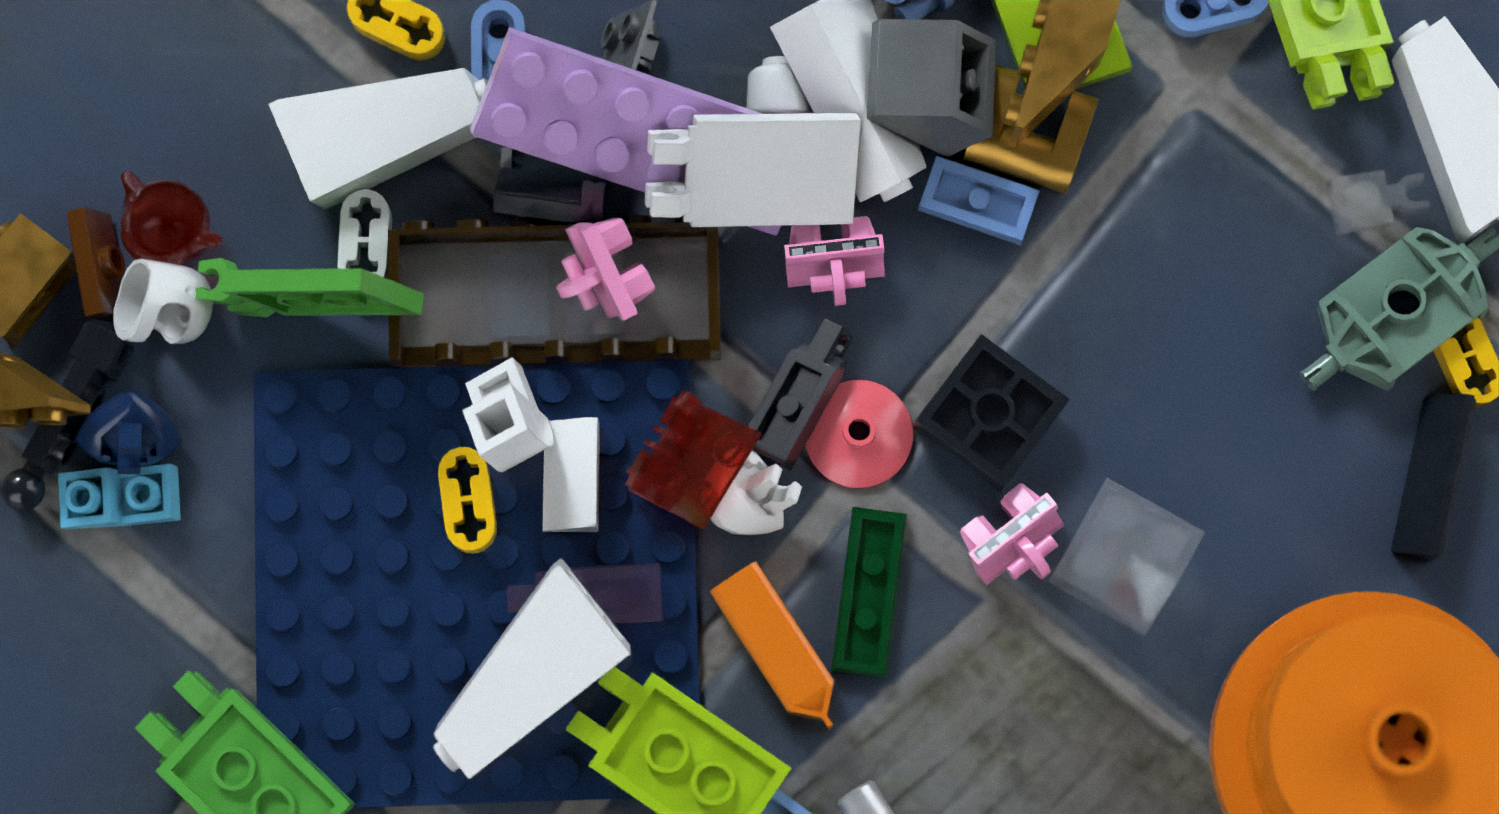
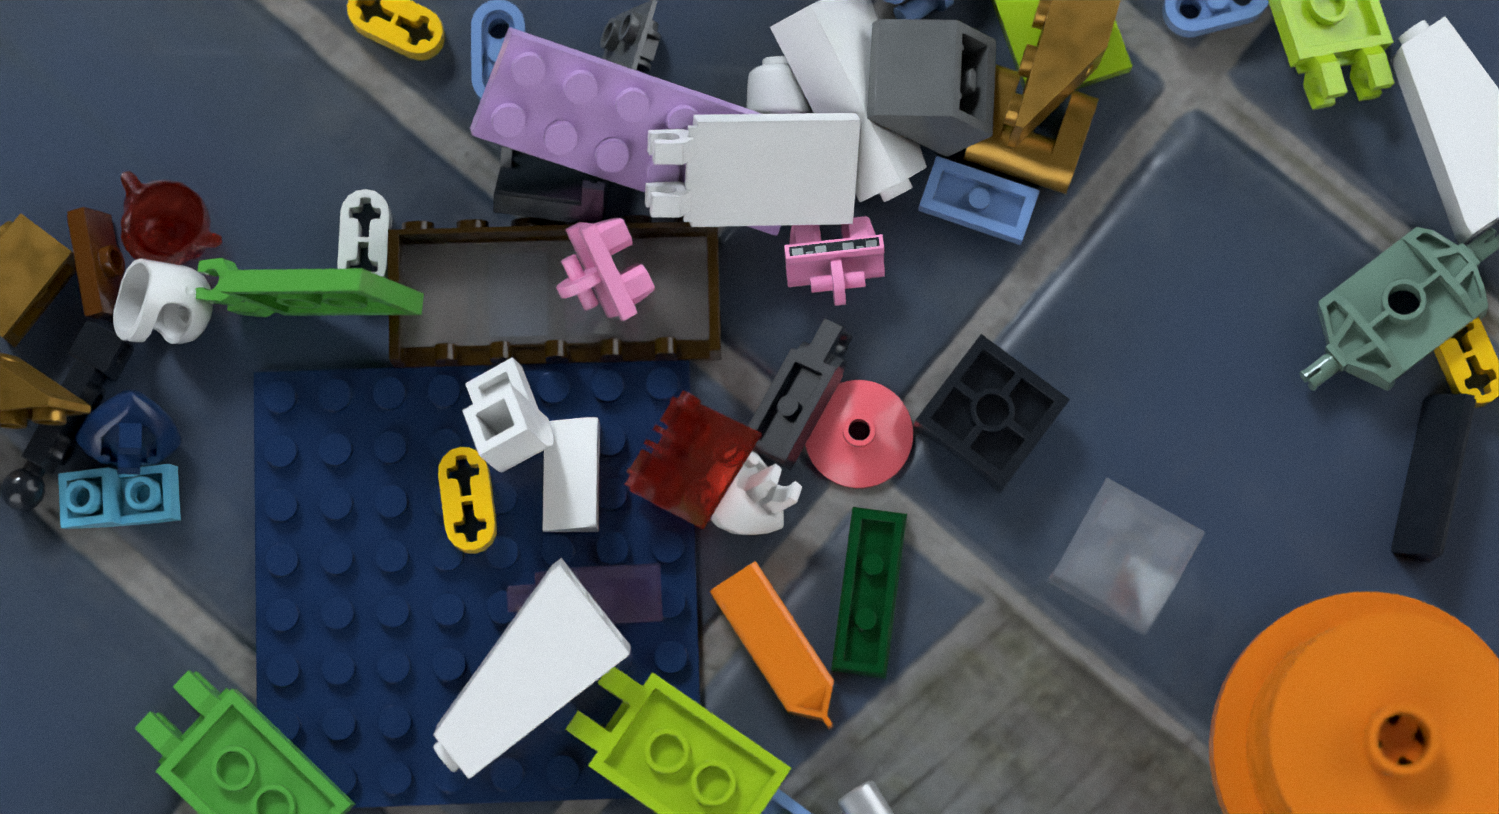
(375, 130): white slope -> none
(1020, 542): bright pink hips -> none
(1367, 201): clear plate -> none

